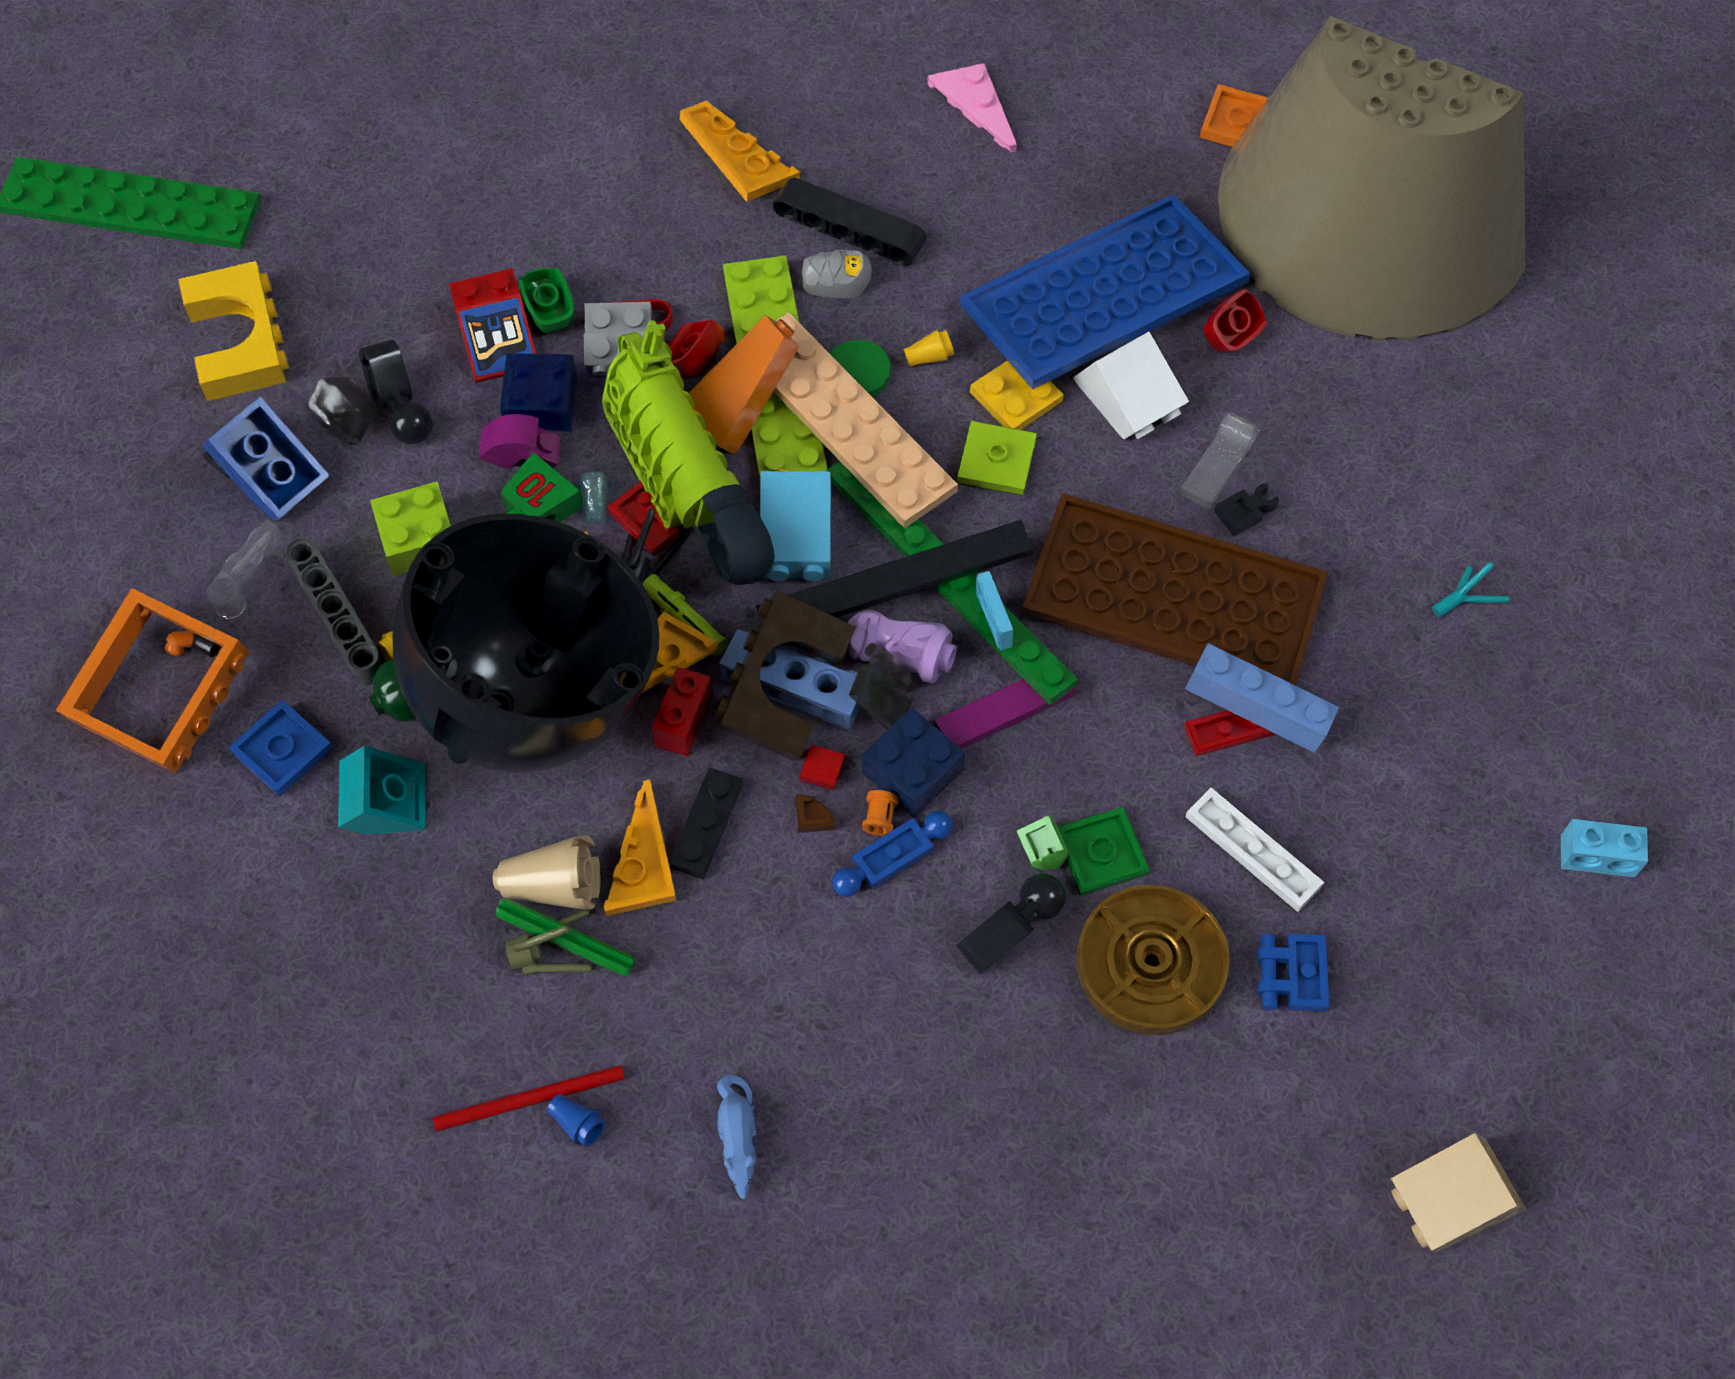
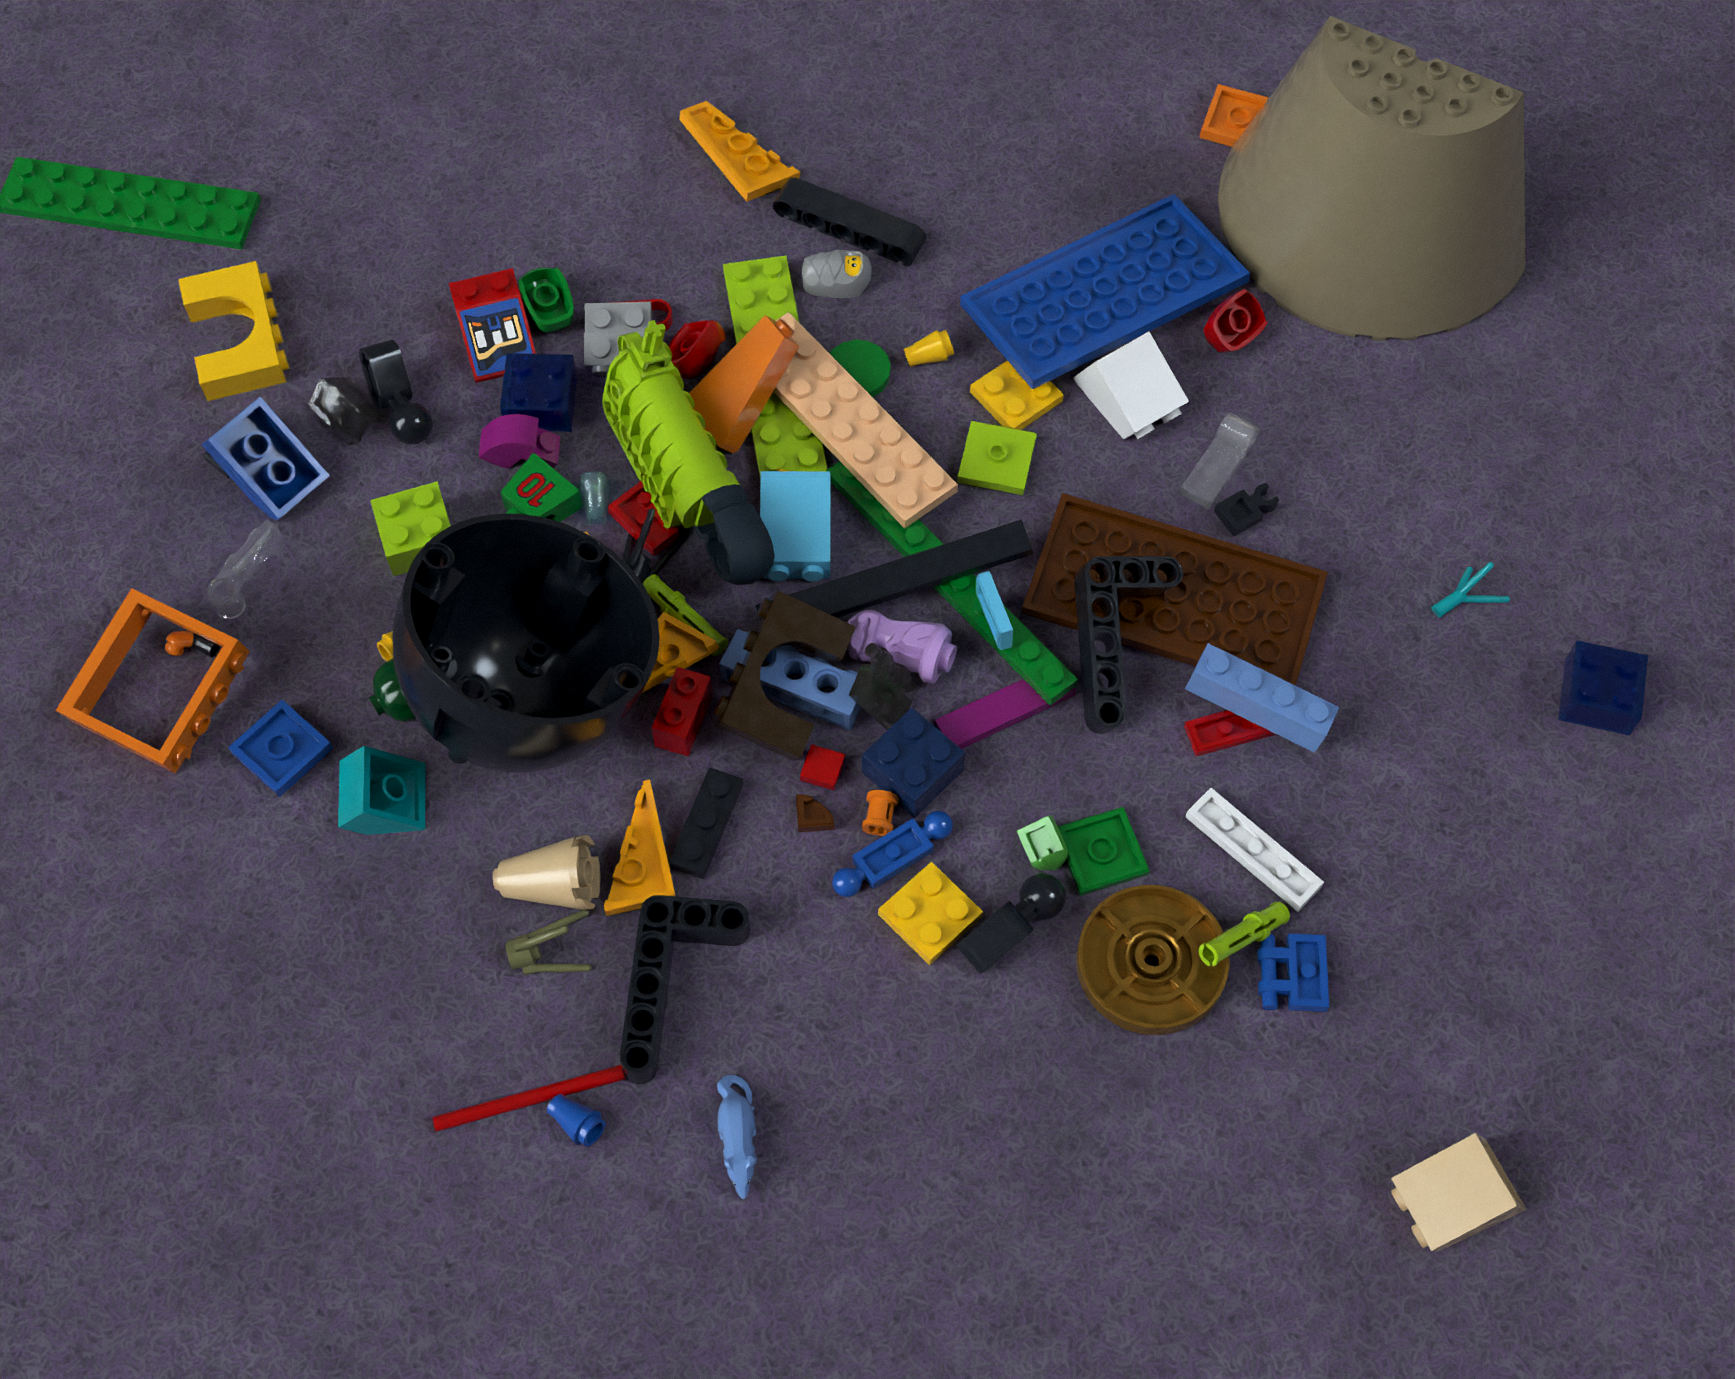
(331, 597): dark grey beam -> none
(572, 941): green axle -> none
(658, 969): none -> black beam
(930, 913): none -> yellow plate
(975, 96): bright pink wing -> none
(1108, 628): none -> black beam
(1255, 927): none -> lime pin
(1603, 687): none -> clear blue brick
(1604, 848): medium azure brick -> none

